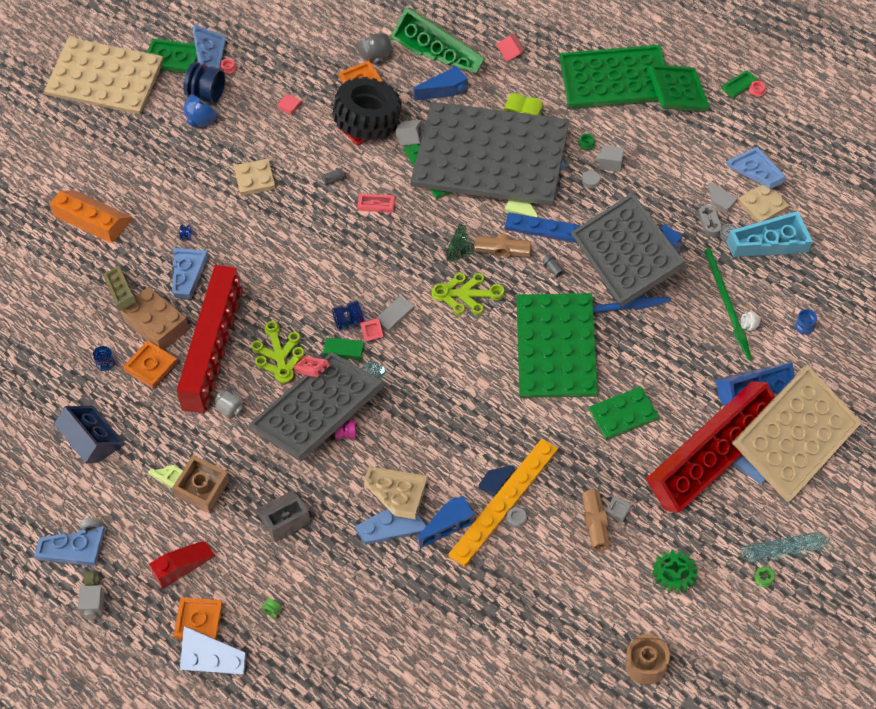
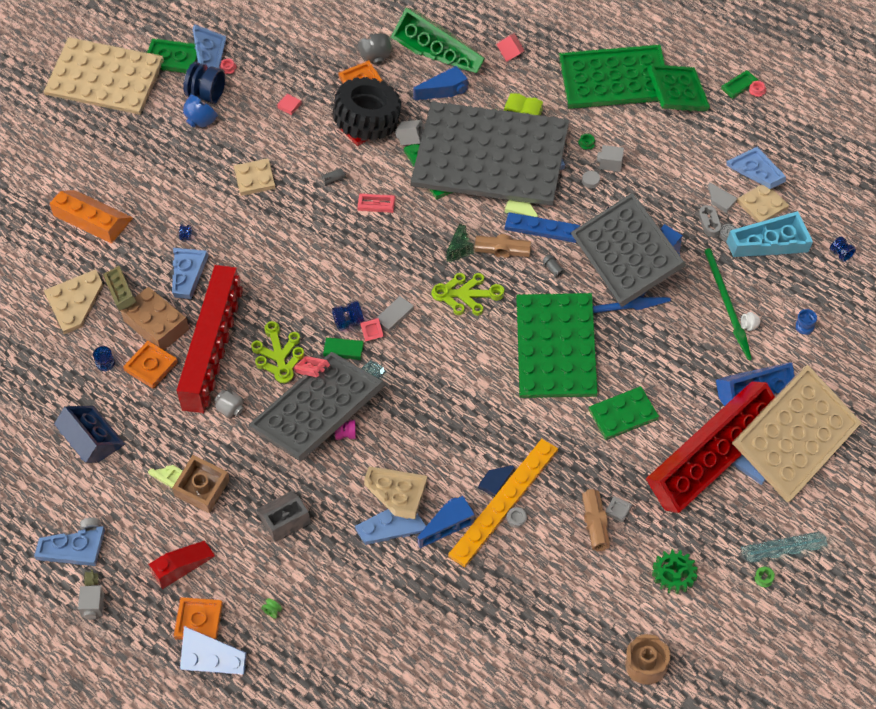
(74, 299): none -> tan plate
(842, 248): none -> clear blue wheel

